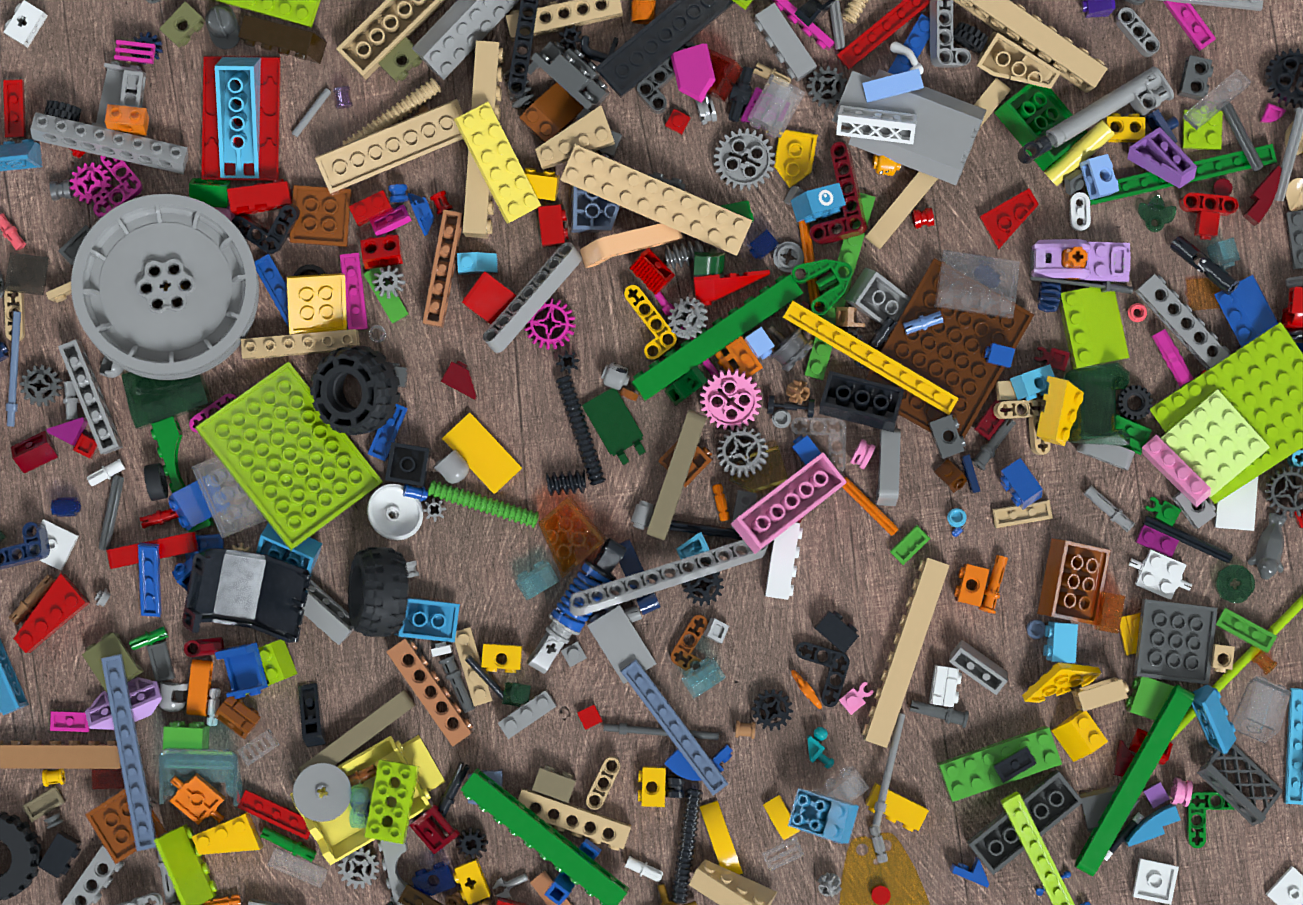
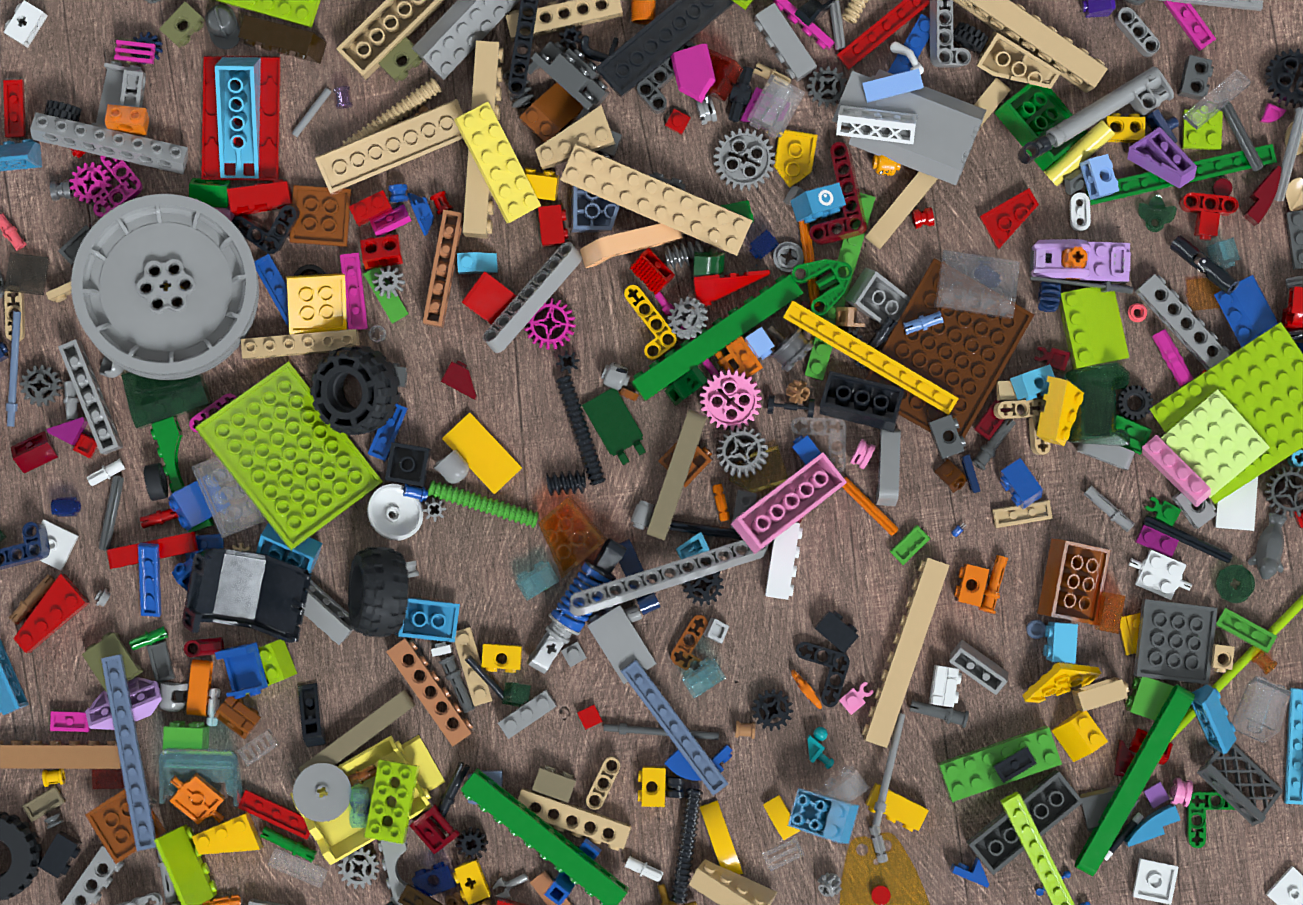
(781, 418): light grey plate -> none
(956, 517): medium azure plate -> none
(999, 355): blue brick -> none

